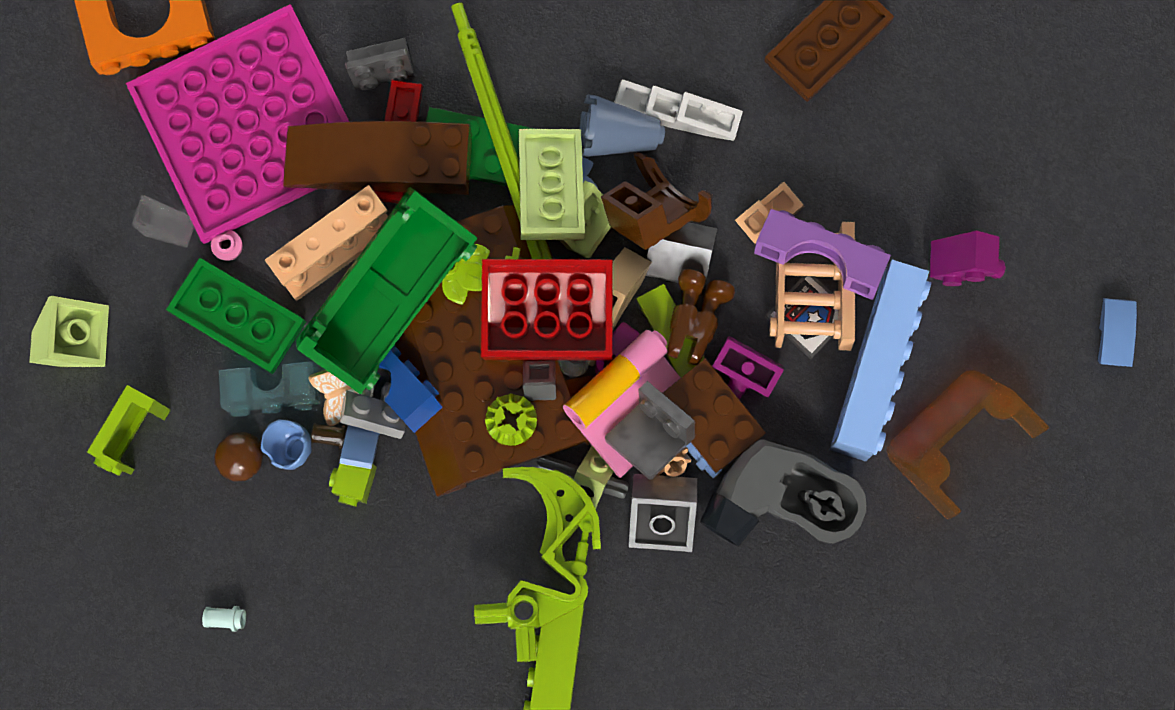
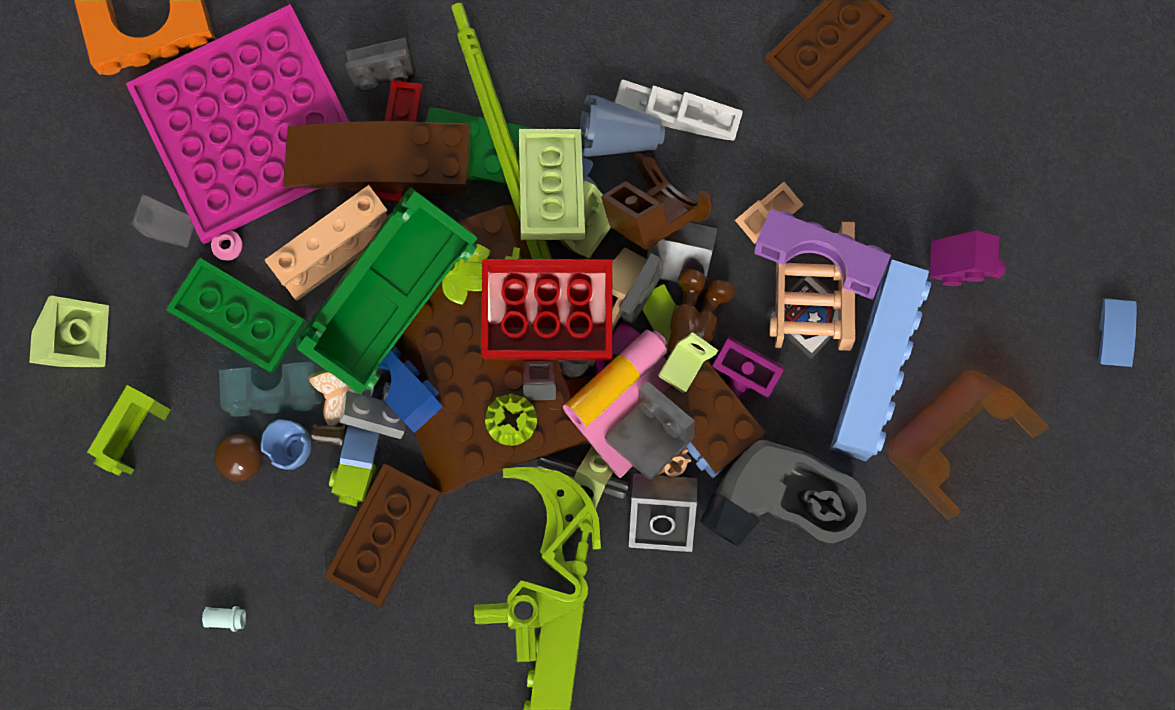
(382, 535): none -> reddish brown plate
(641, 289): none -> dark grey tile
(686, 361): none -> yellowish green bracket

